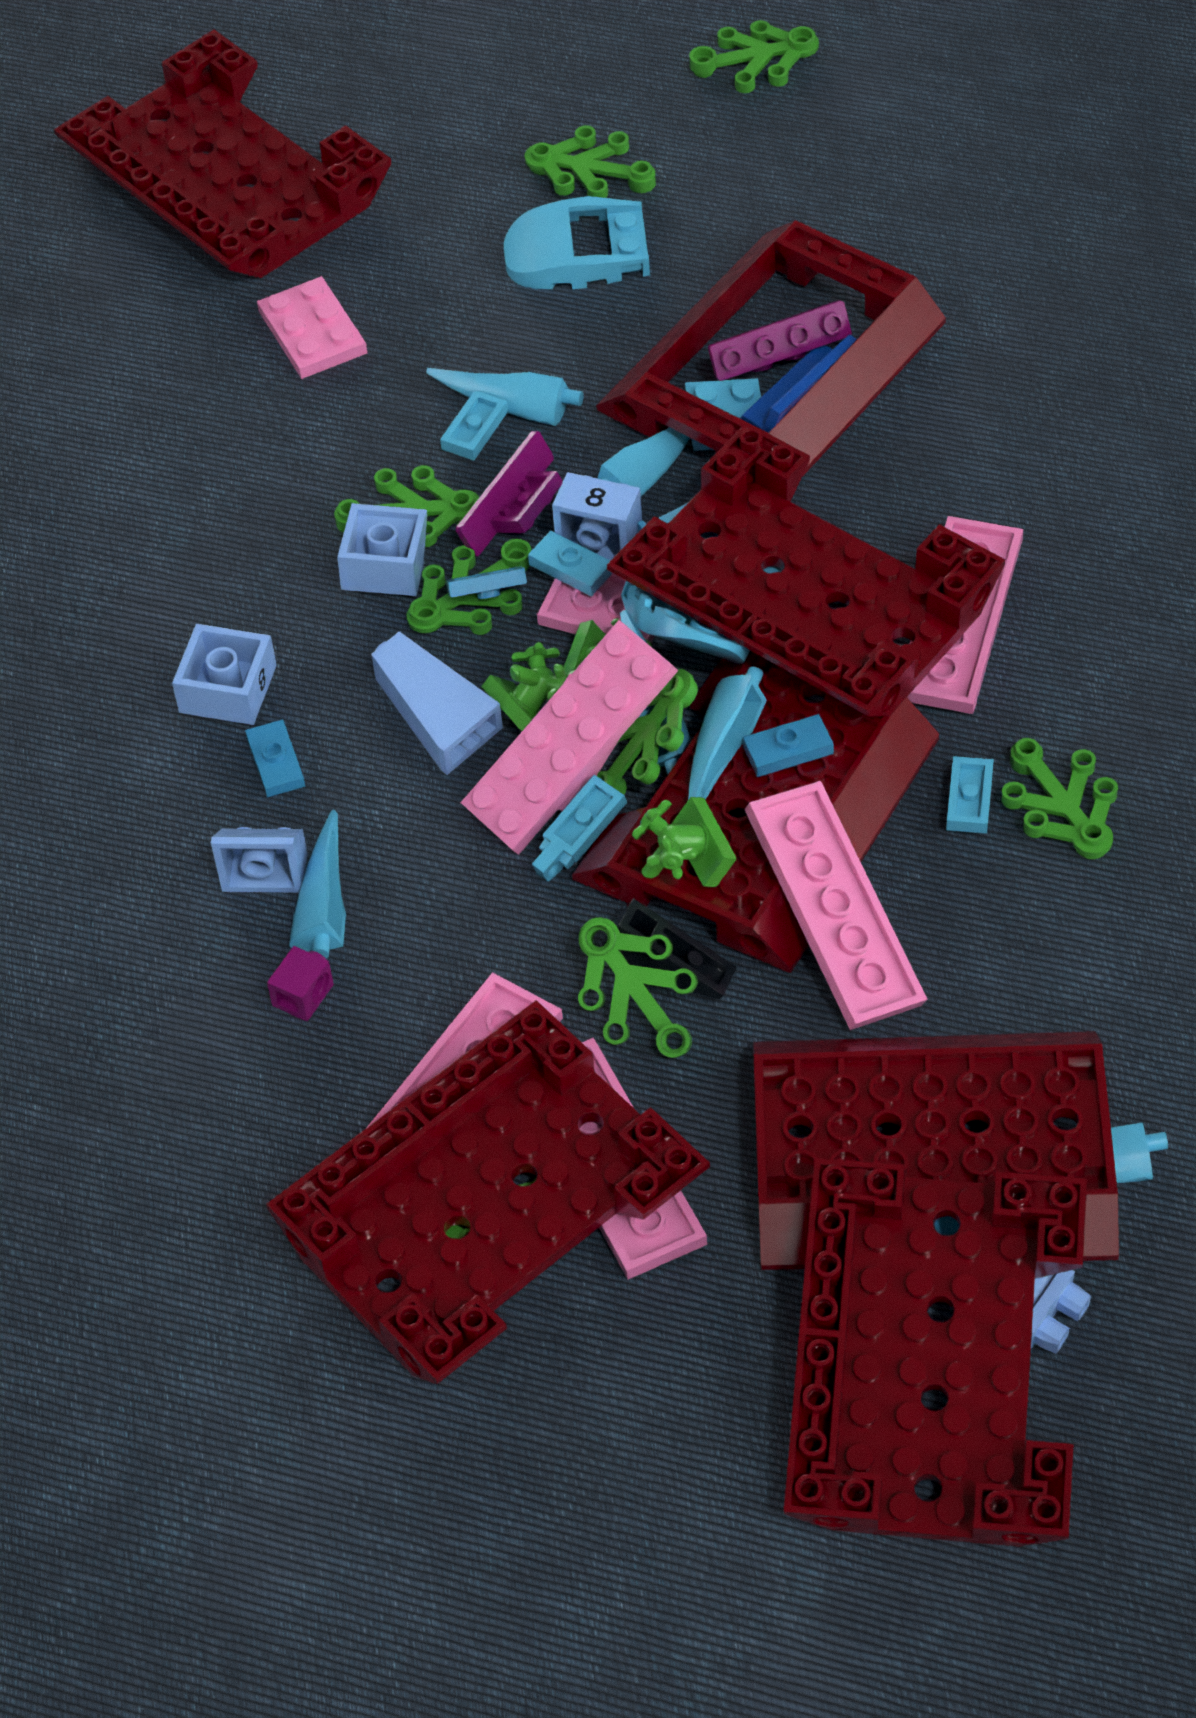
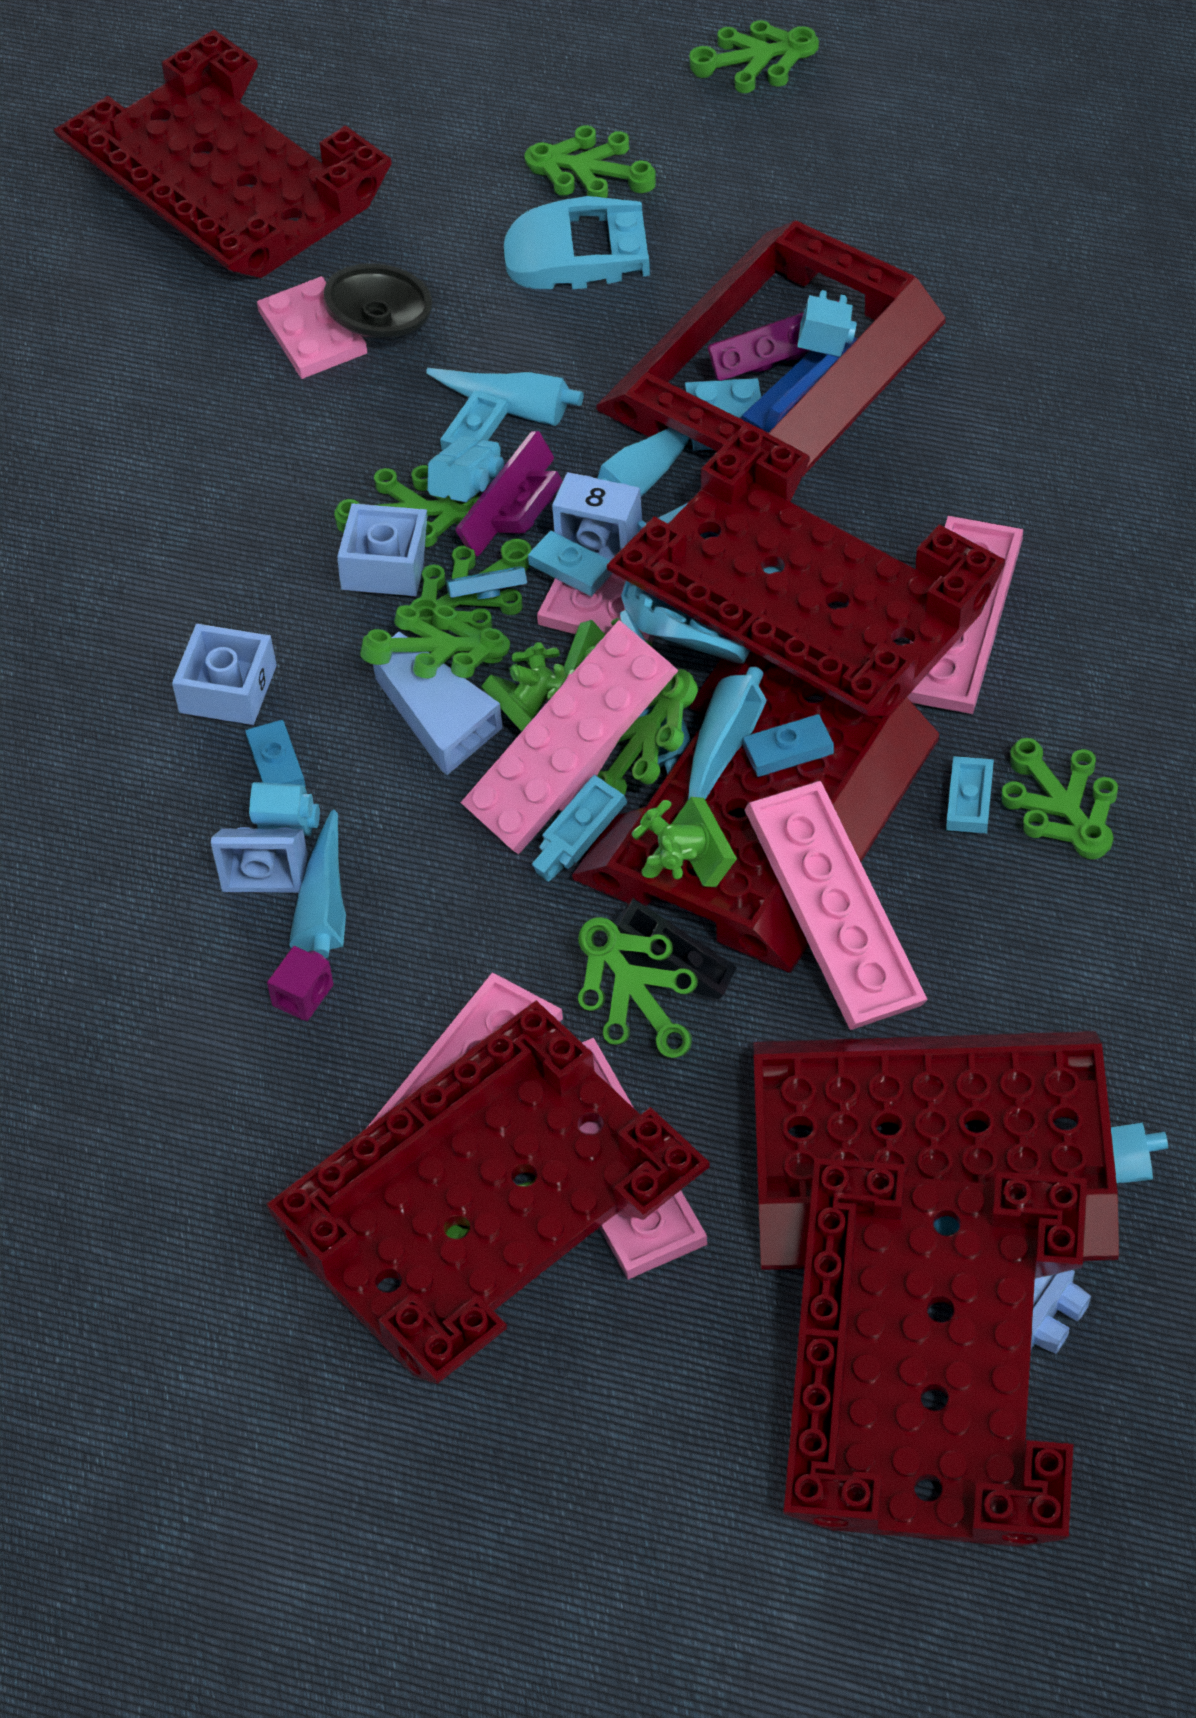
(283, 806): none -> medium azure brick
(377, 300): none -> pearl dark grey dish
(464, 468): none -> medium azure brick
(484, 645): none -> bright green plant
(826, 325): none -> medium azure brick

